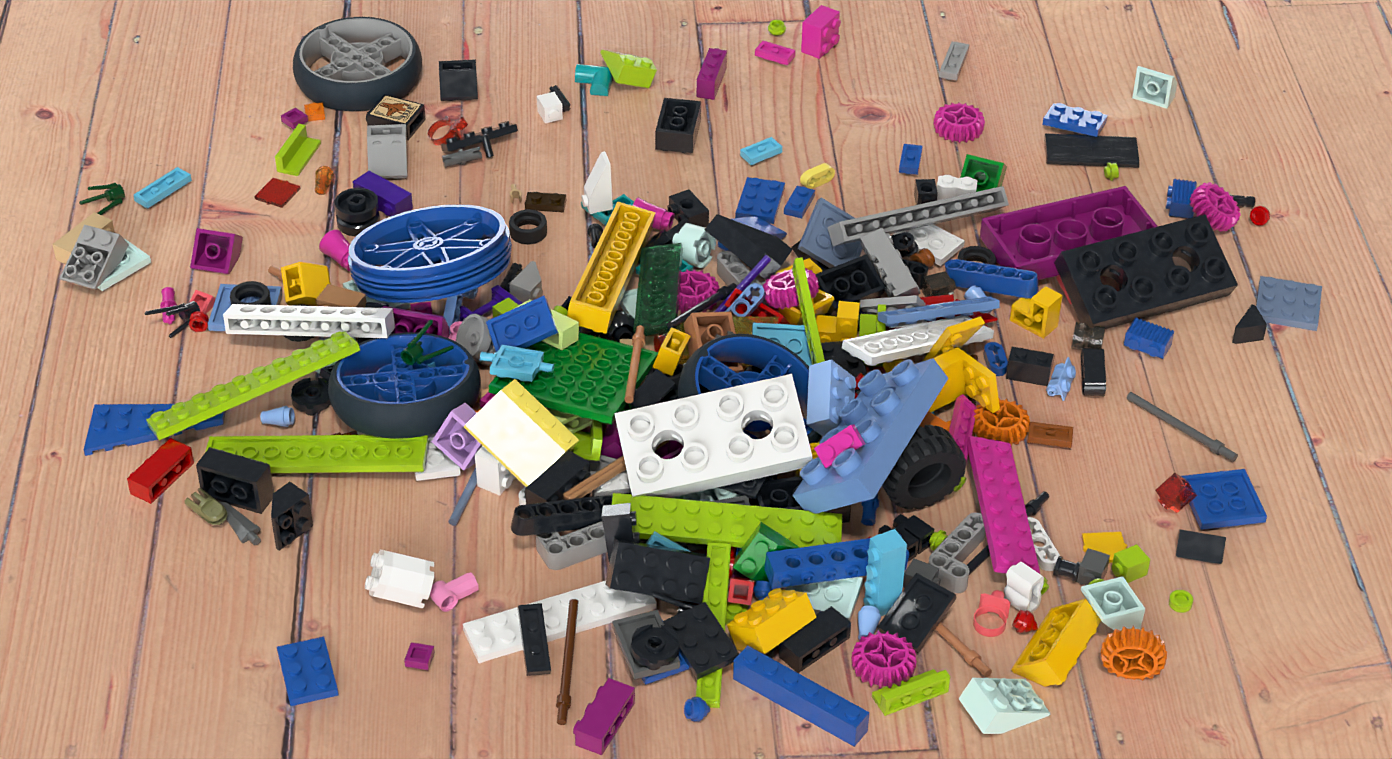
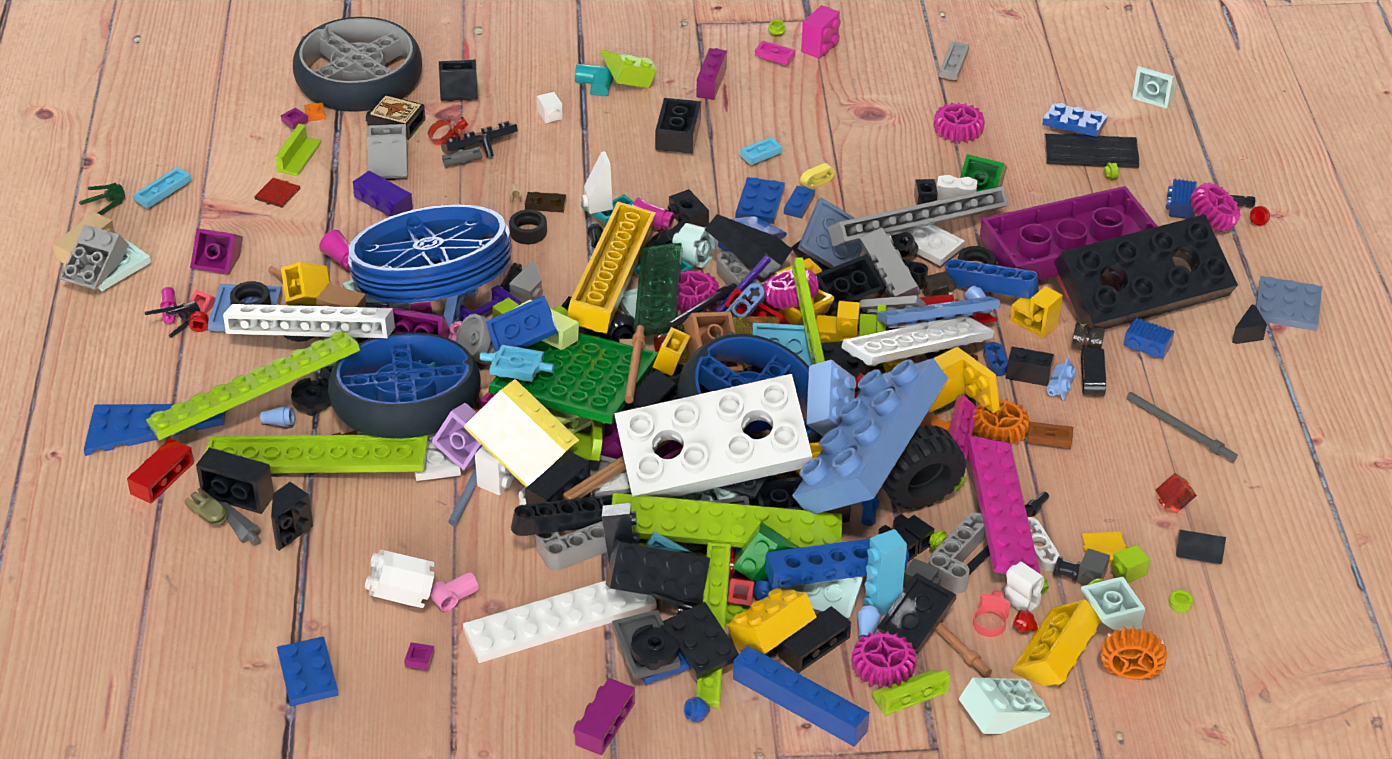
(323, 178): clear orange cone -> none
(356, 210): black wheel -> none
(414, 351): dark green plant -> none
(534, 639): black plate -> none
(563, 700): reddish brown bar -> none
(565, 103): black axle -> none
(838, 443): dark pink plate -> none
(910, 159): blue plate -> none
(924, 256): dark orange wheel -> none
(954, 337): yellow wing -> none
(1225, 499): blue plate -> none

